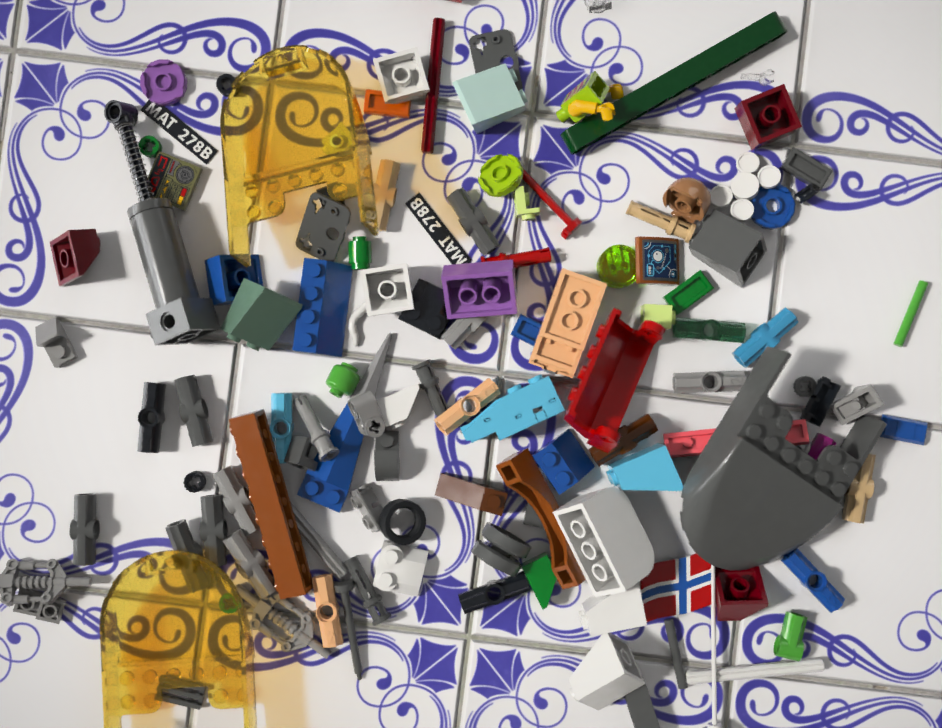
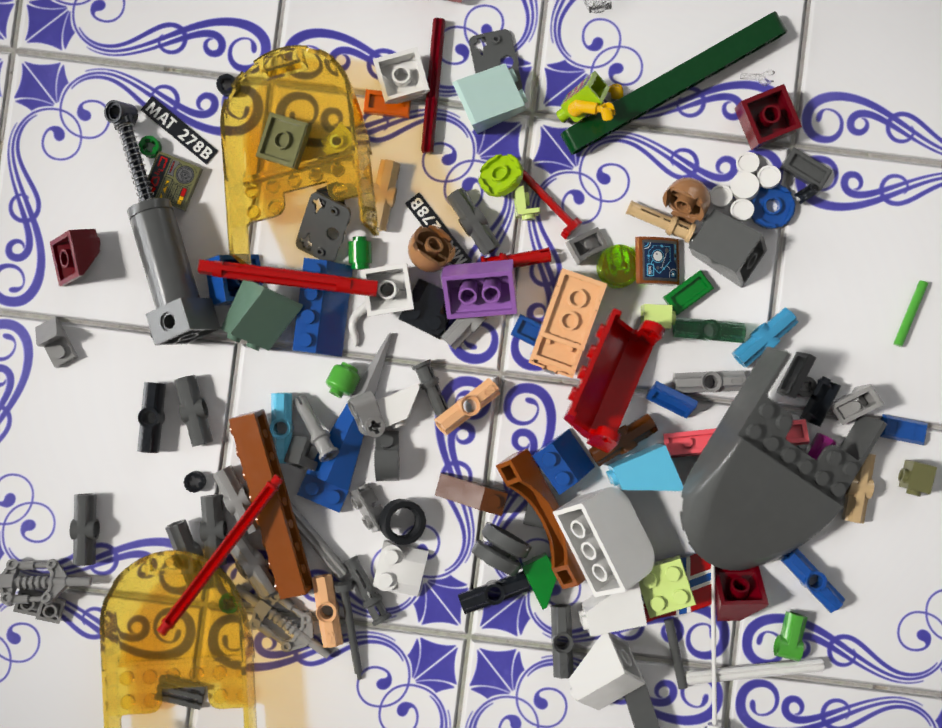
(163, 82): medium lavender tile -> none
(220, 555): none -> red piece
(283, 140): none -> olive tile
(288, 277): none -> red piece
(430, 248): none -> medium nougat cylinder
(516, 410): medium azure piece -> none
(562, 655): none -> dark grey piece
(586, 245): none -> light grey slope
(666, 587): none -> yellowish green brick
(671, 399): none -> blue tile
(796, 375): none -> dark grey tile
(917, 477): none -> olive brick

